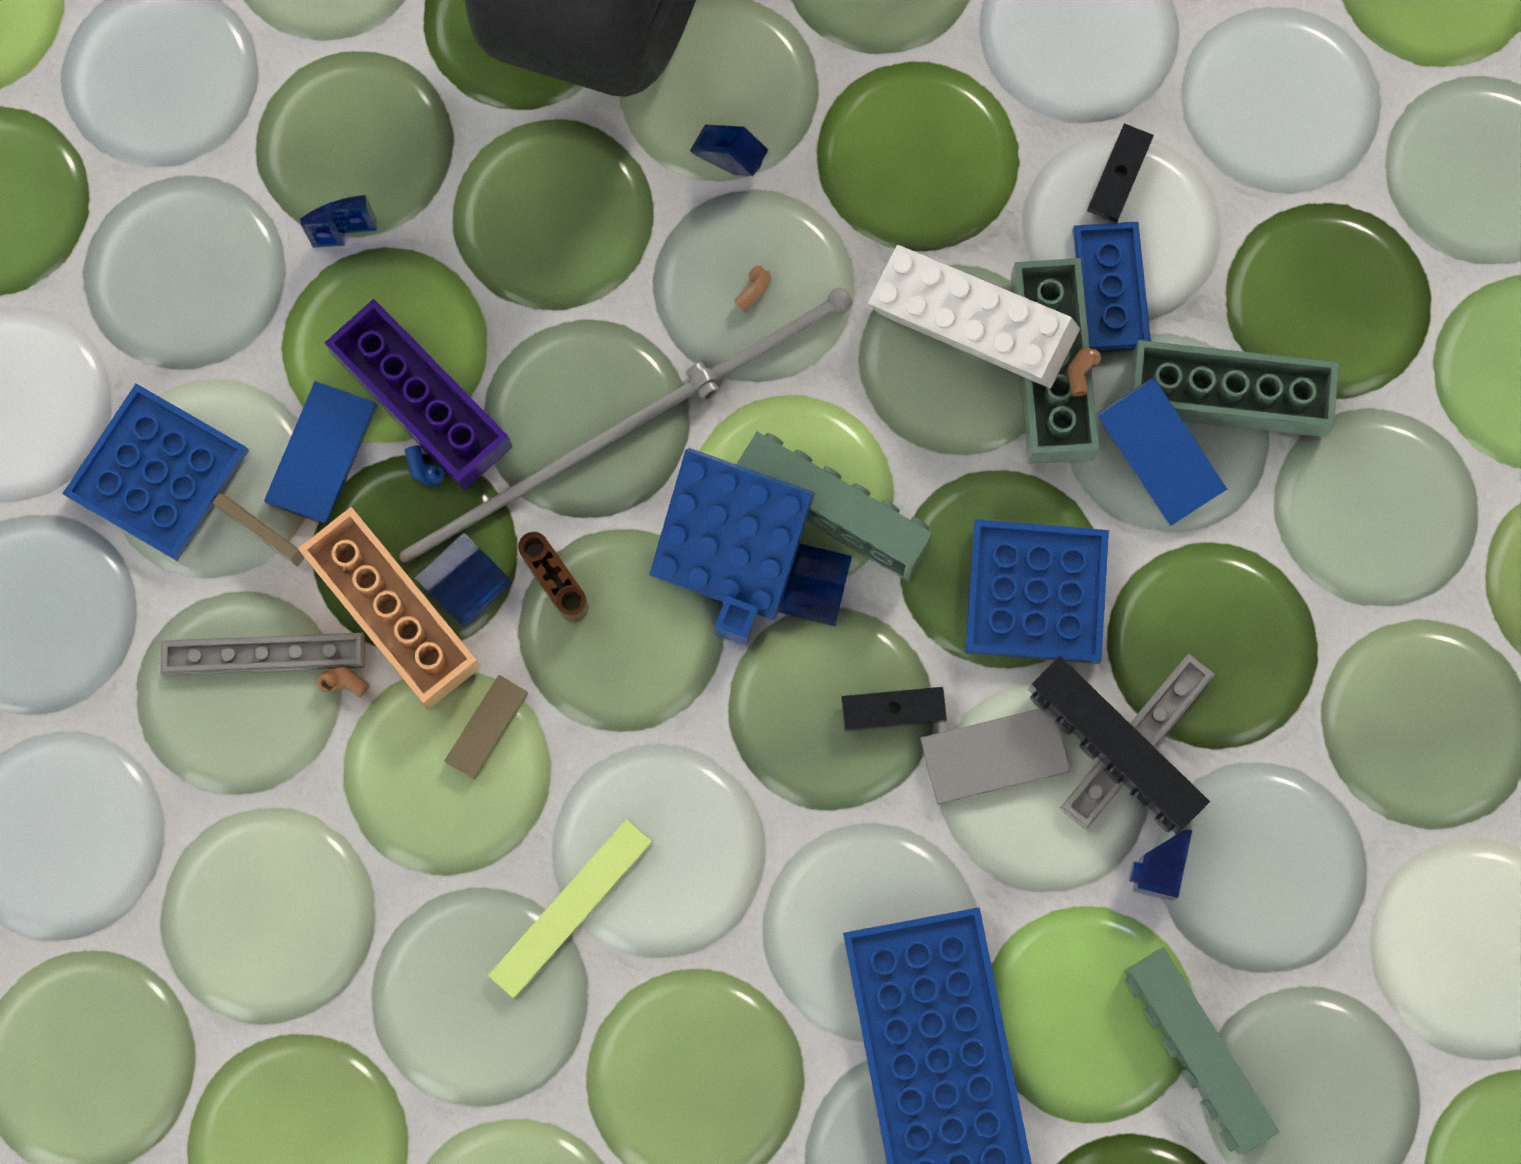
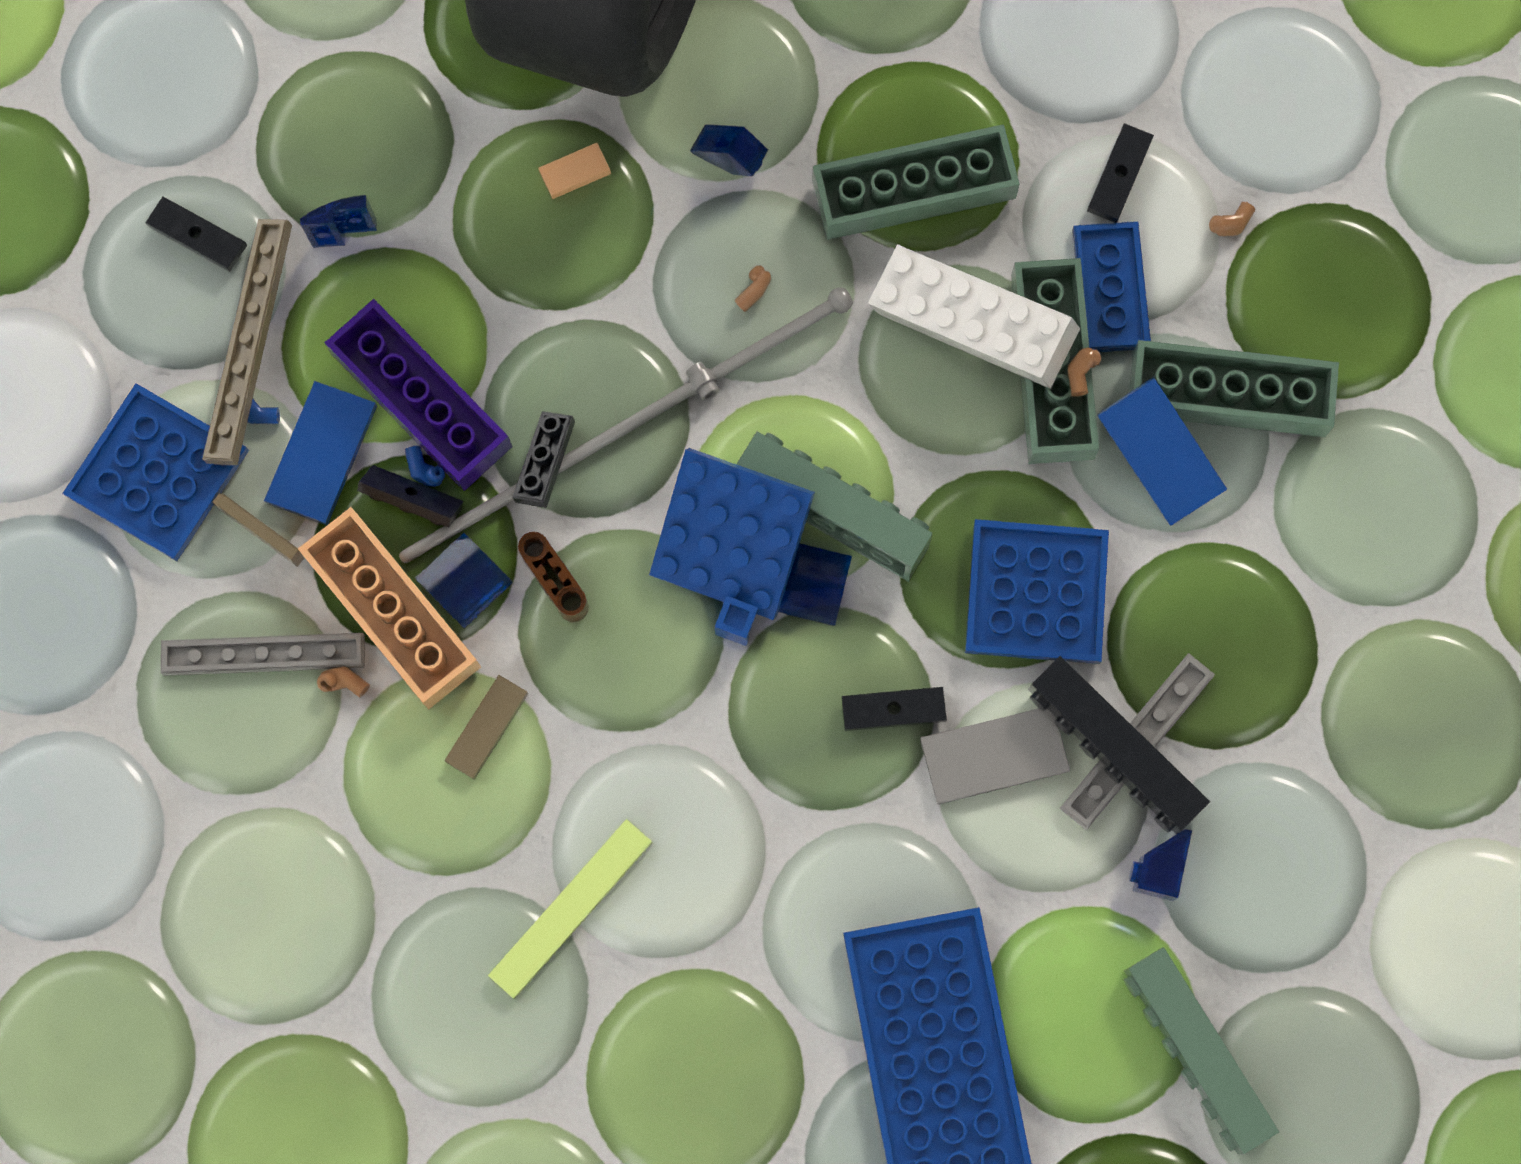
(182, 225): none -> black tile
(247, 342): none -> dark tan tile
(263, 415): none -> blue arm
(410, 496): none -> black tile
(541, 473): none -> black tile
(574, 170): none -> light nougat tile
(915, 182): none -> sand green brick
(1232, 224): none -> medium nougat arm

